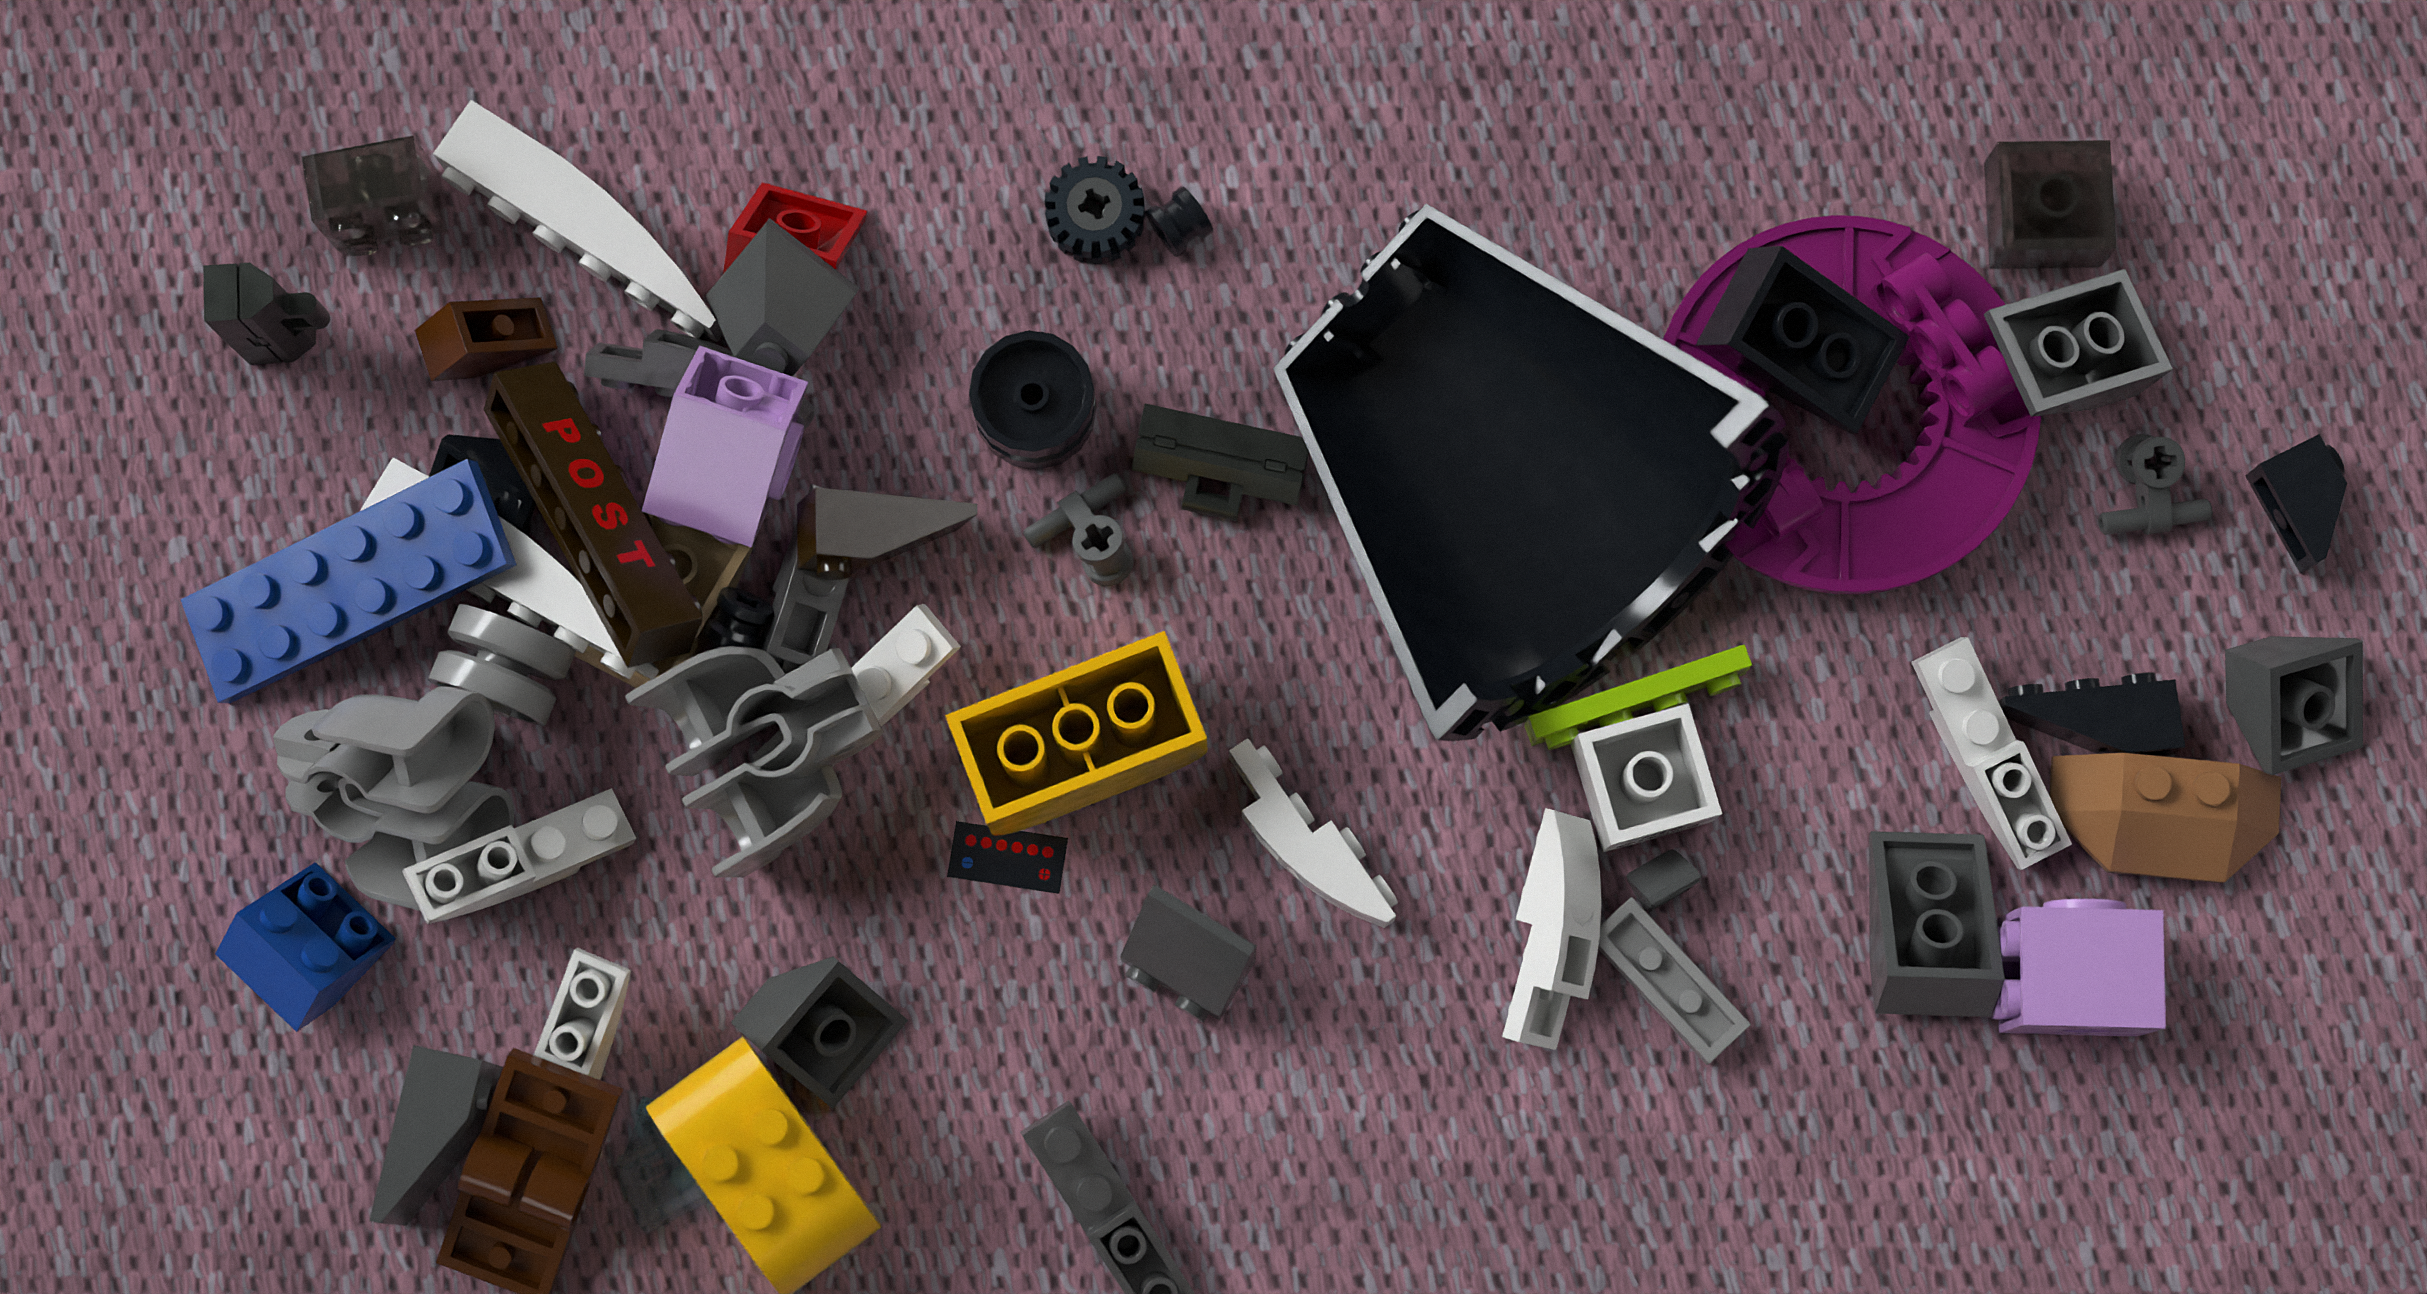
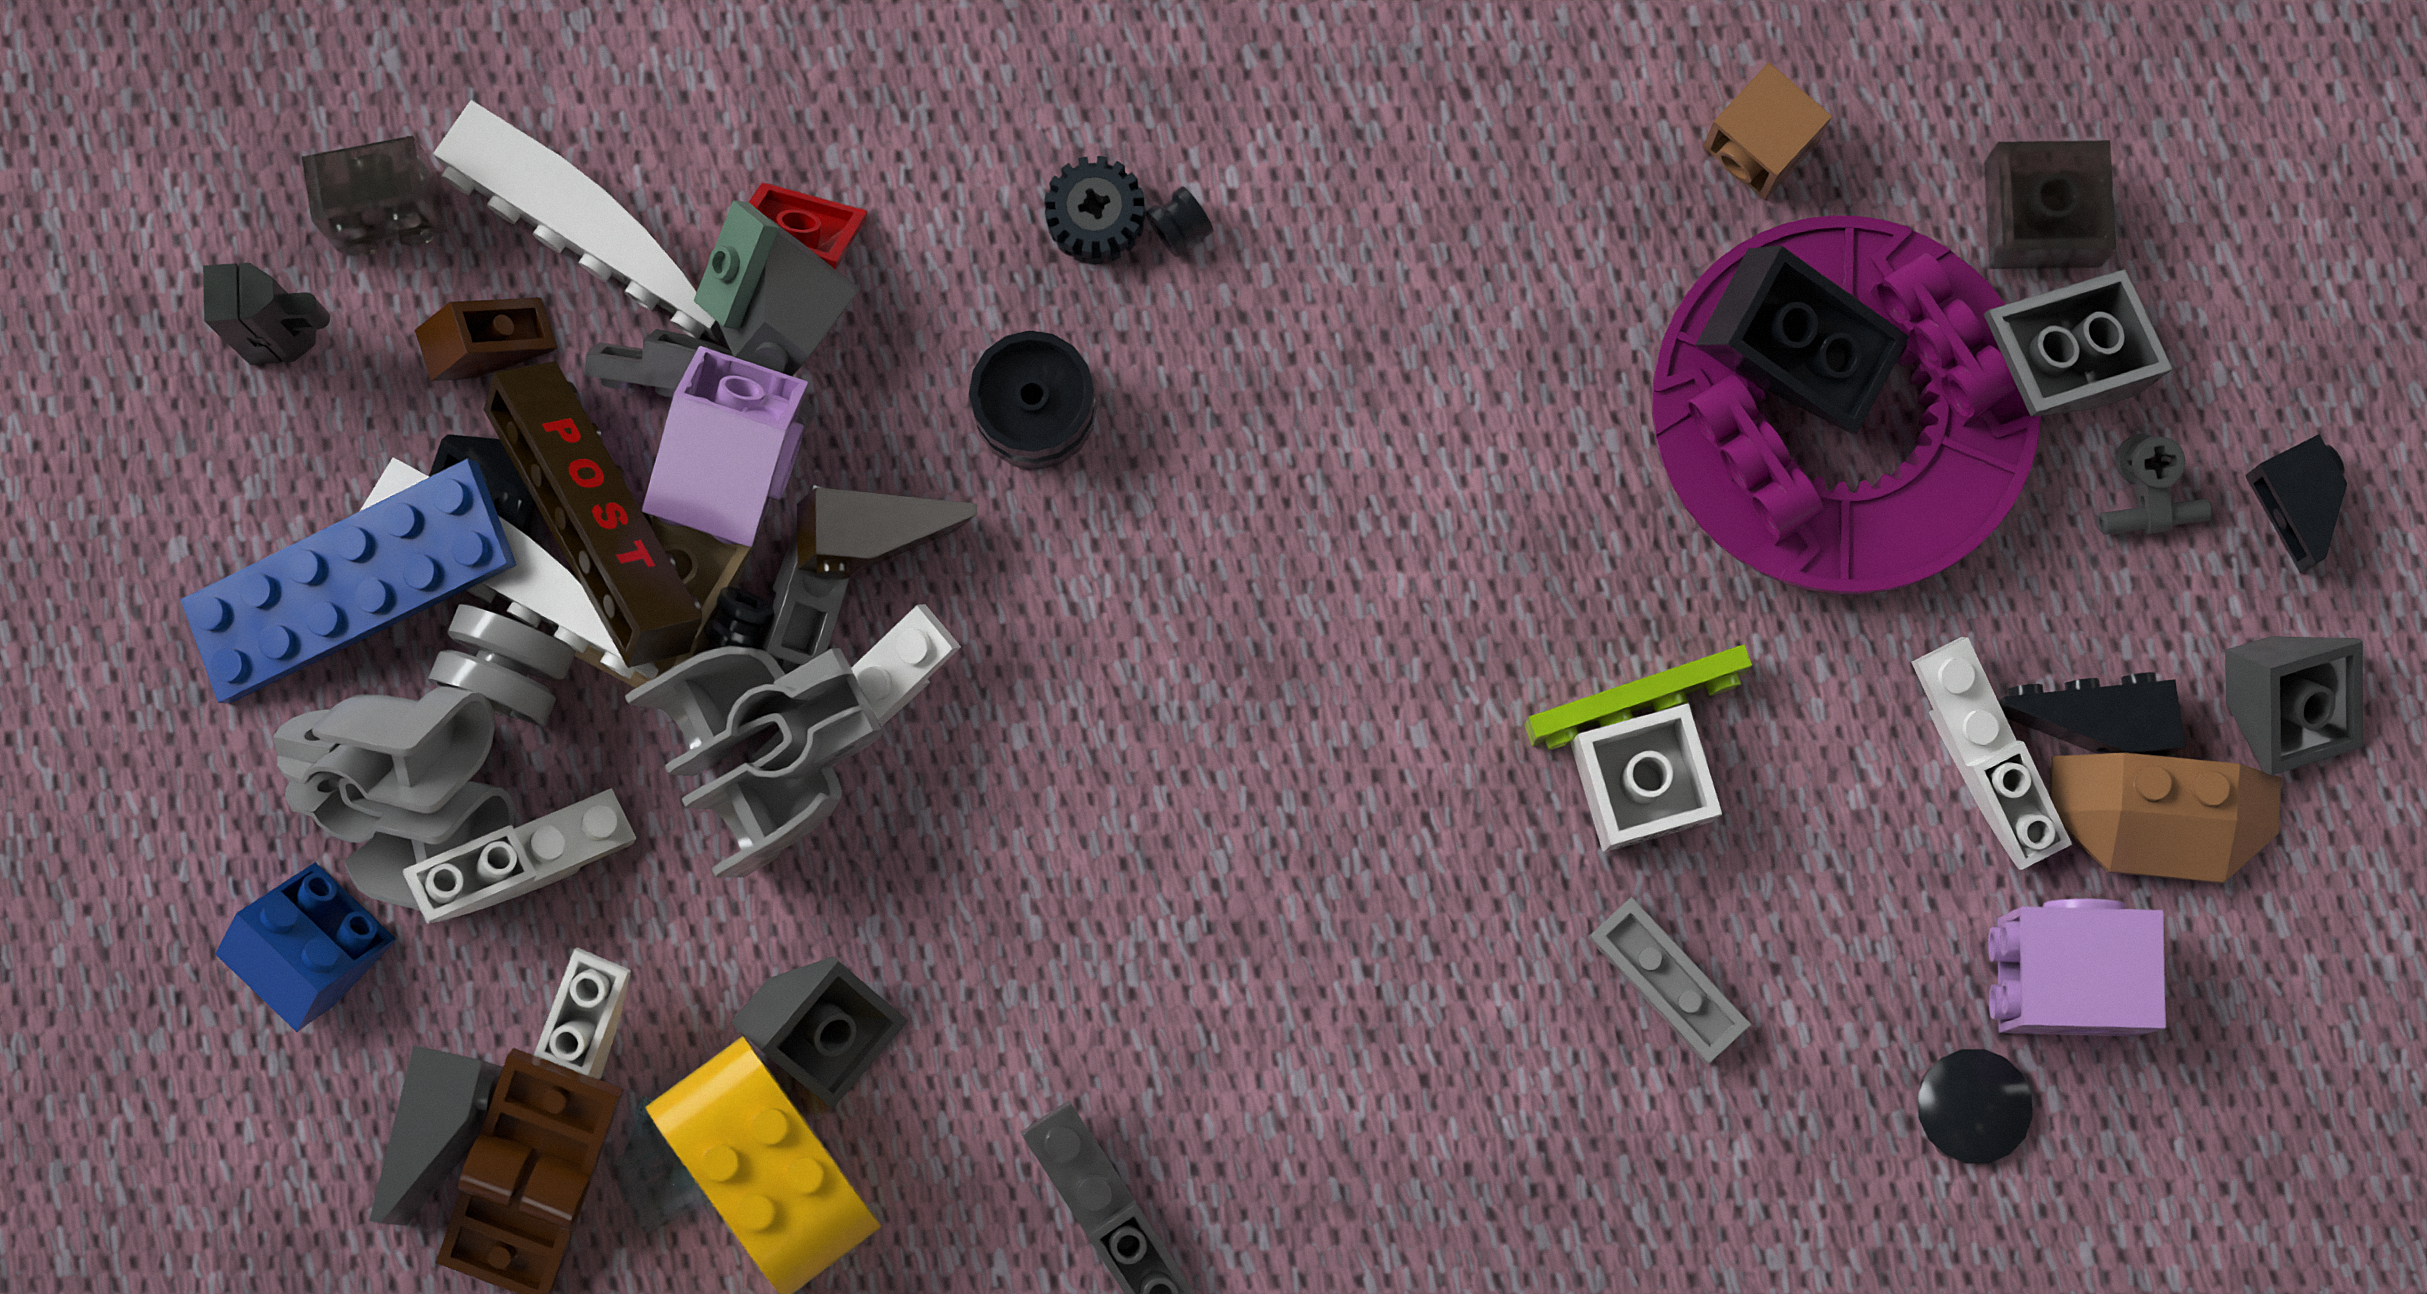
(736, 264): none -> sand green plate
(1010, 859): black sticker -> none
(1078, 735): yellow brick -> none
(1090, 531): dark grey piece -> none
(1186, 955): dark grey slope -> none
(1194, 446): pearl dark grey piece -> none
(1320, 860): white slope -> none
(1518, 470): black cone -> none
(1565, 916): white slope -> none
(1662, 879): dark grey slope -> none
(1766, 131): none -> medium nougat head
(1932, 925): dark grey slope -> none
(1974, 1106): none -> black dish

